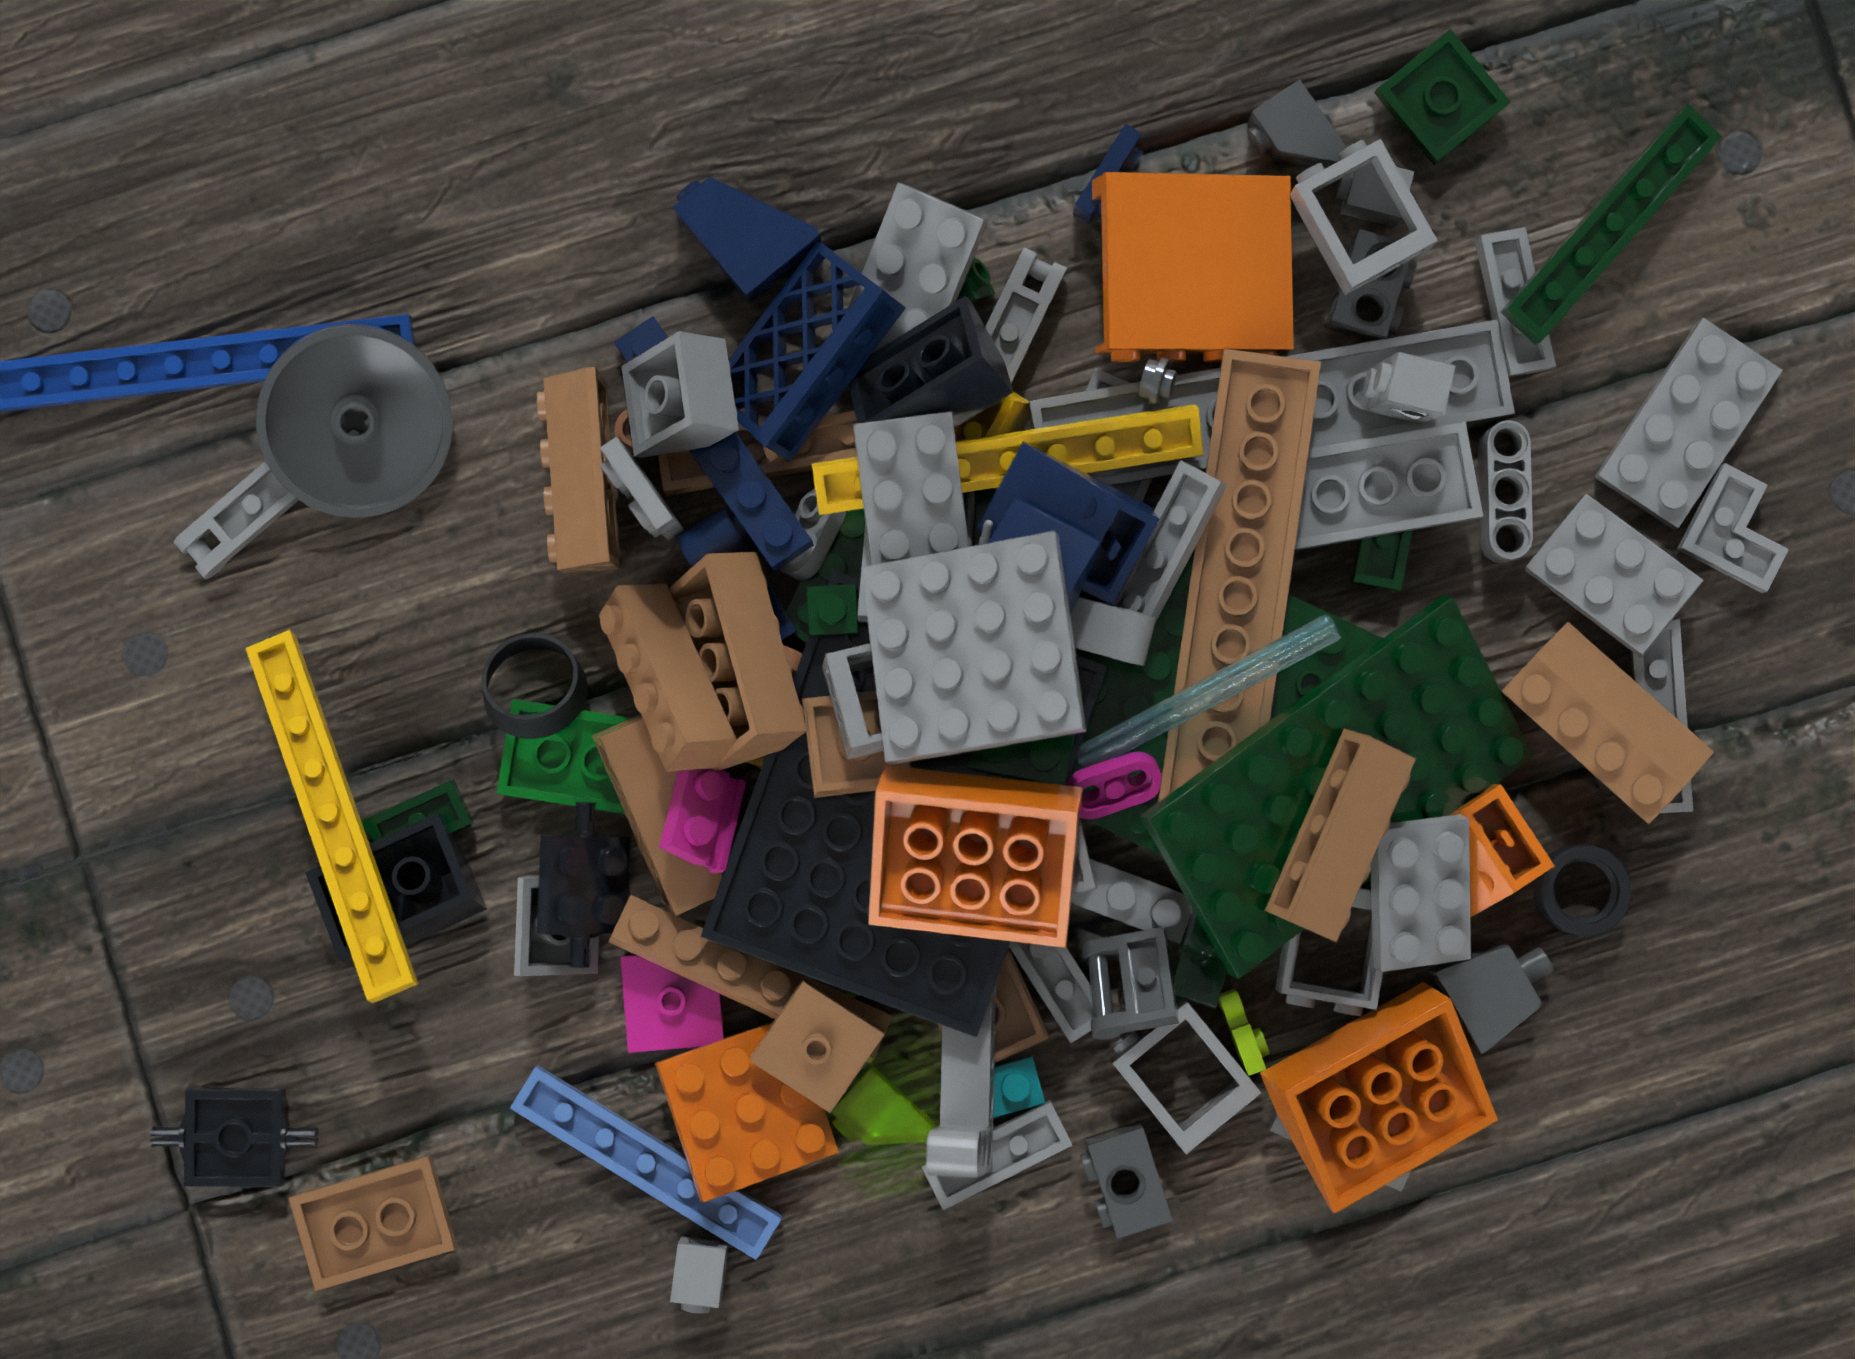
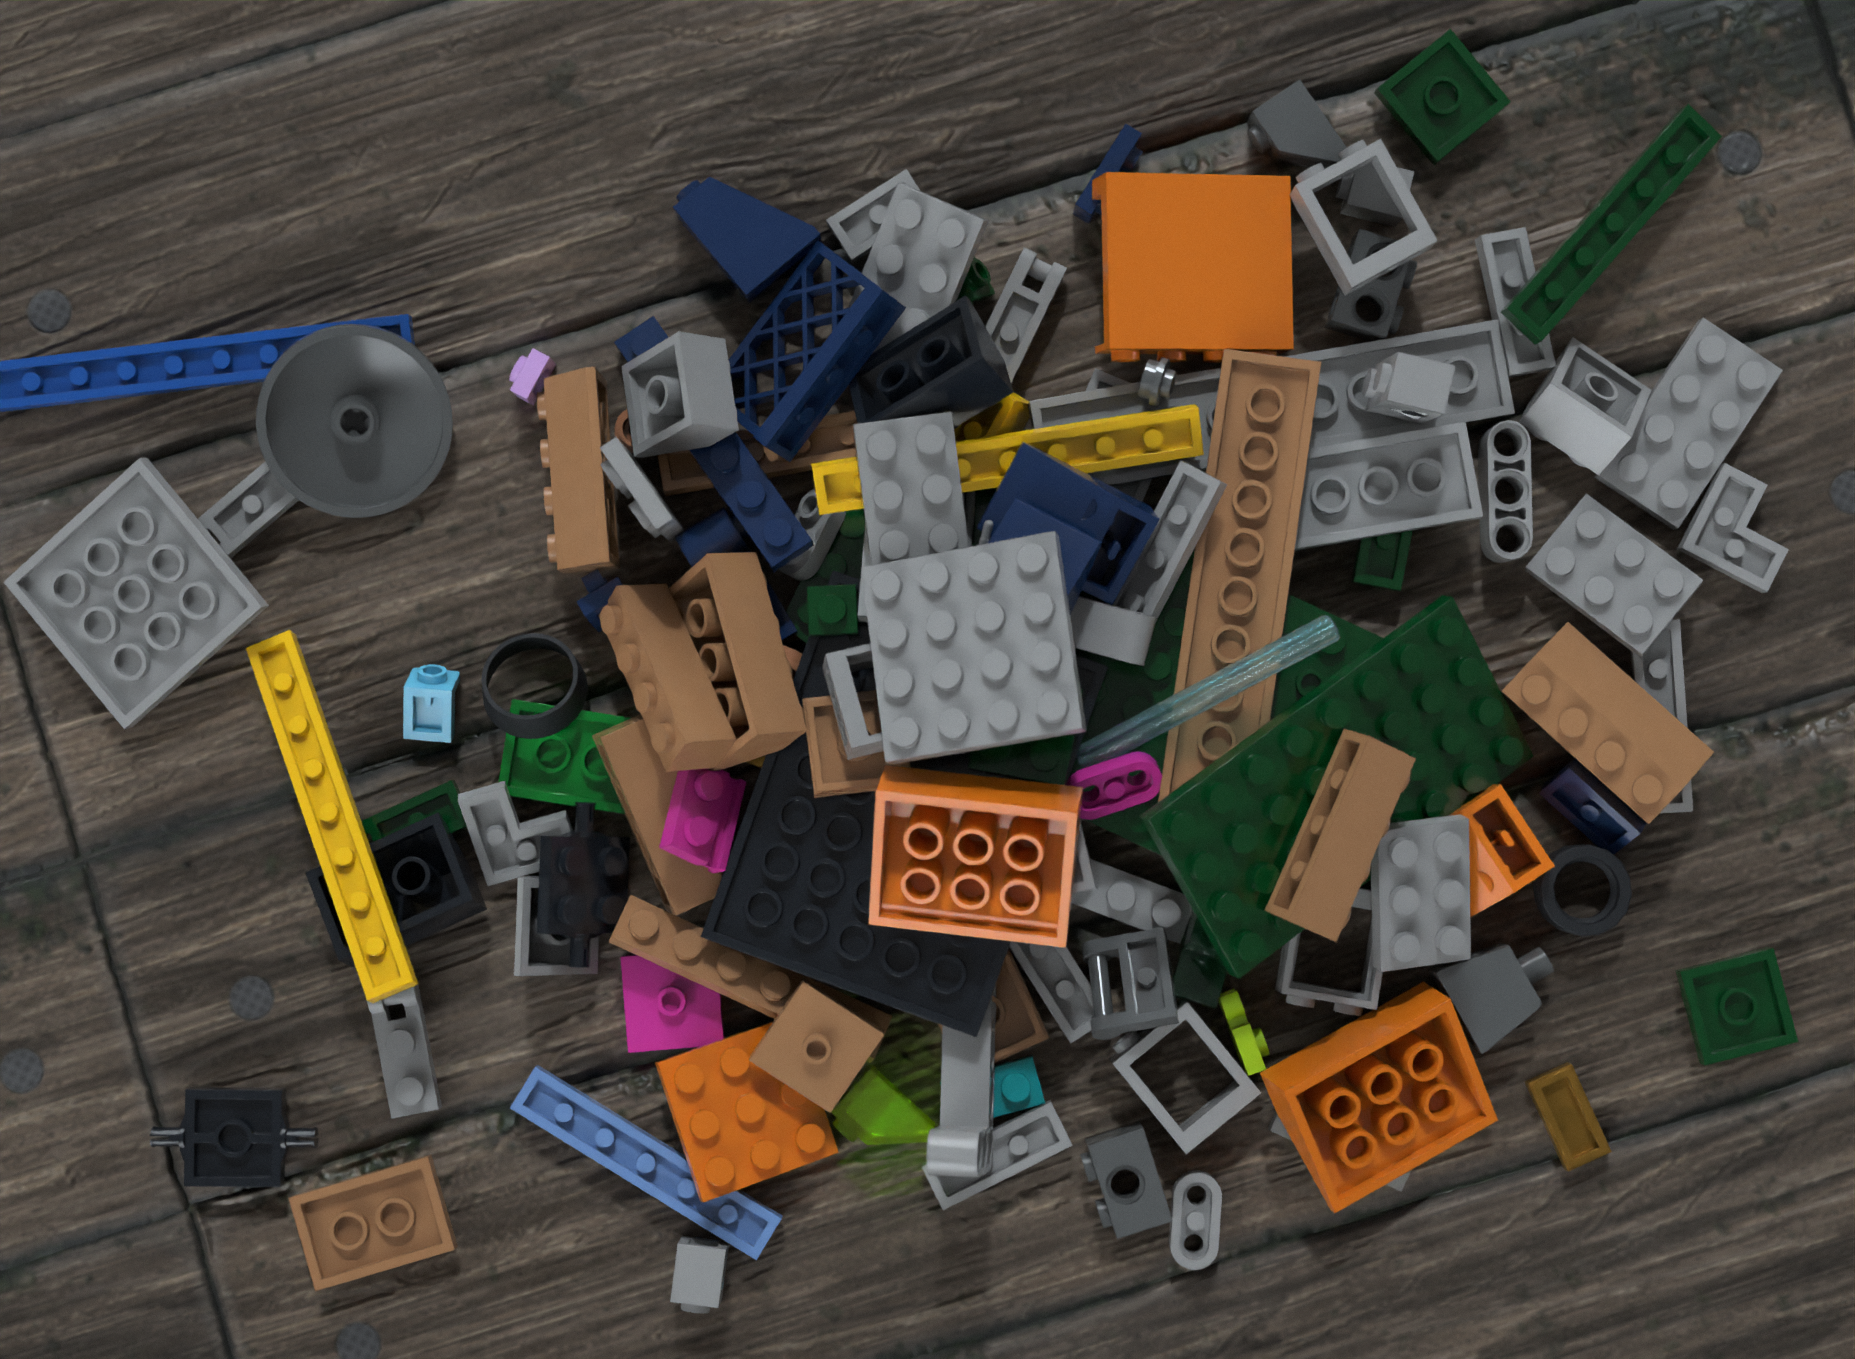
(135, 593): none -> light grey plate
(405, 1055): none -> light grey plate
(430, 704): none -> medium azure bracket
(500, 841): none -> light grey plate
(529, 374): none -> lavender plate
(598, 596): none -> dark blue tile
(860, 221): none -> light grey plate
(1195, 1218): none -> light grey plate
(1568, 1116): none -> pearl gold tile
(1586, 407): none -> light grey slope
(1592, 807): none -> dark blue plate
(1736, 1006): none -> dark green plate

